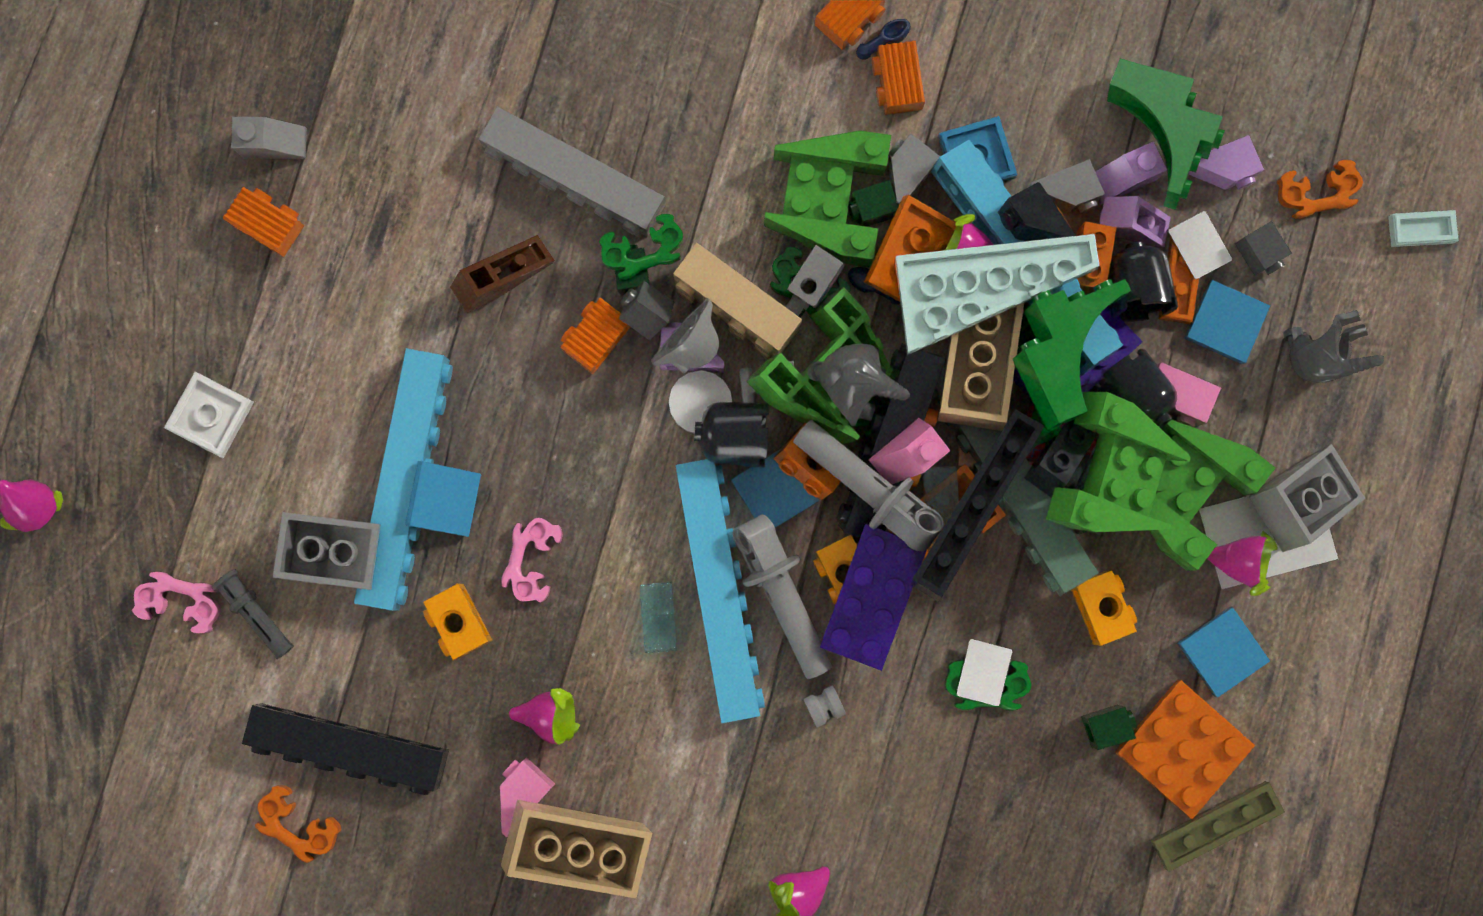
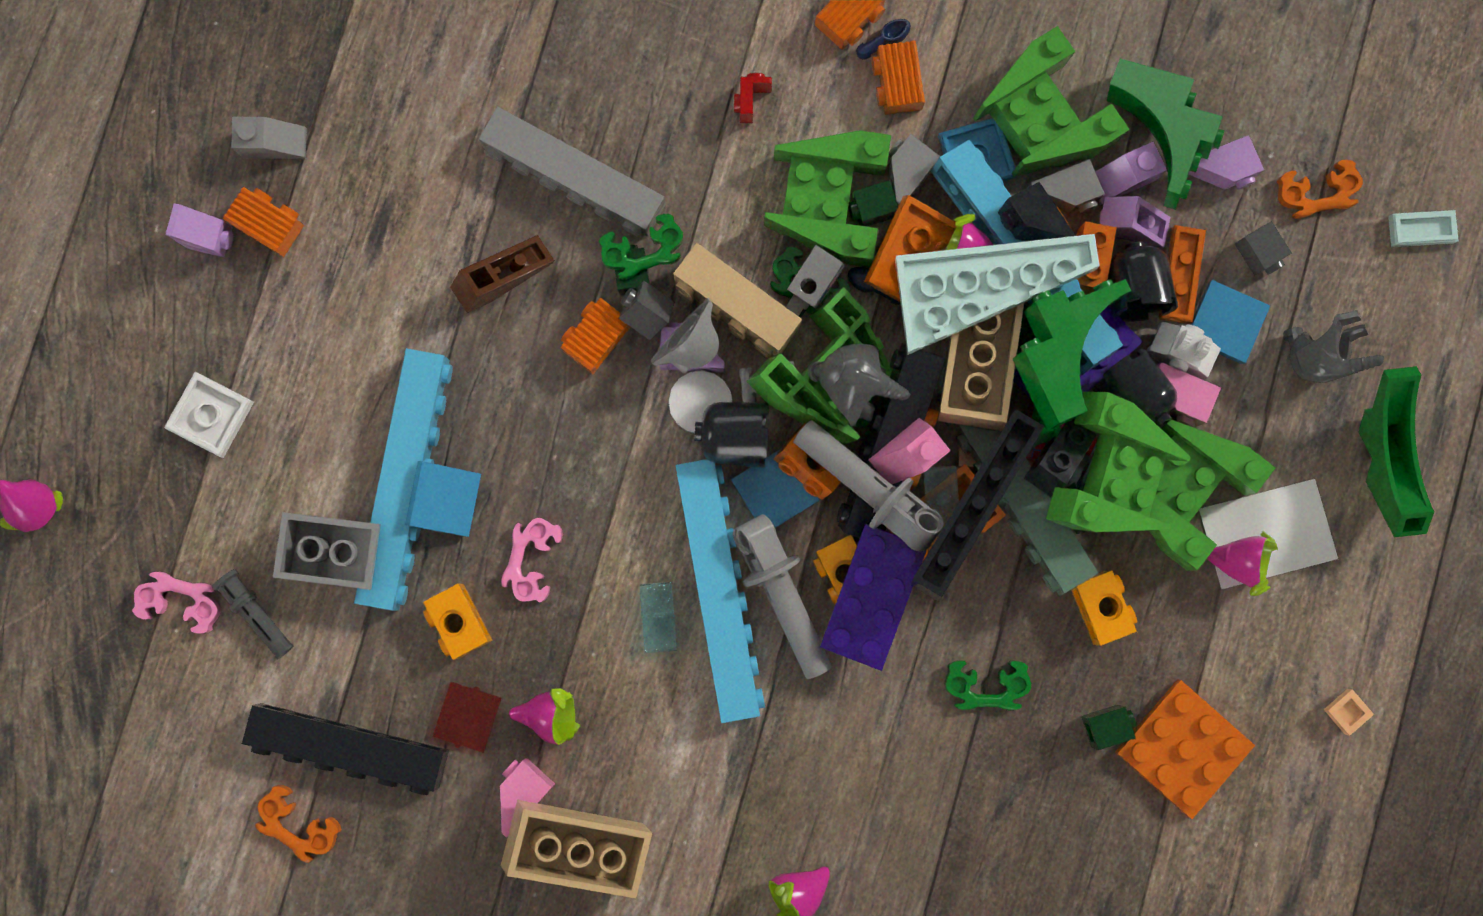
(199, 231): none -> lavender slope
(467, 717): none -> clear red piece
(744, 101): none -> red bracket
(824, 706): light grey wheel -> none
(984, 672): white sticker -> none
(1039, 117): none -> bright green wedge
(1184, 349): none -> white hinge
(1200, 245): white sticker -> none
(1217, 826): olive plate -> none
(1223, 652): dark azure tile -> none
(1307, 499): light grey slope -> none
(1348, 712): none -> light nougat plate
(1391, 442): none -> green arch

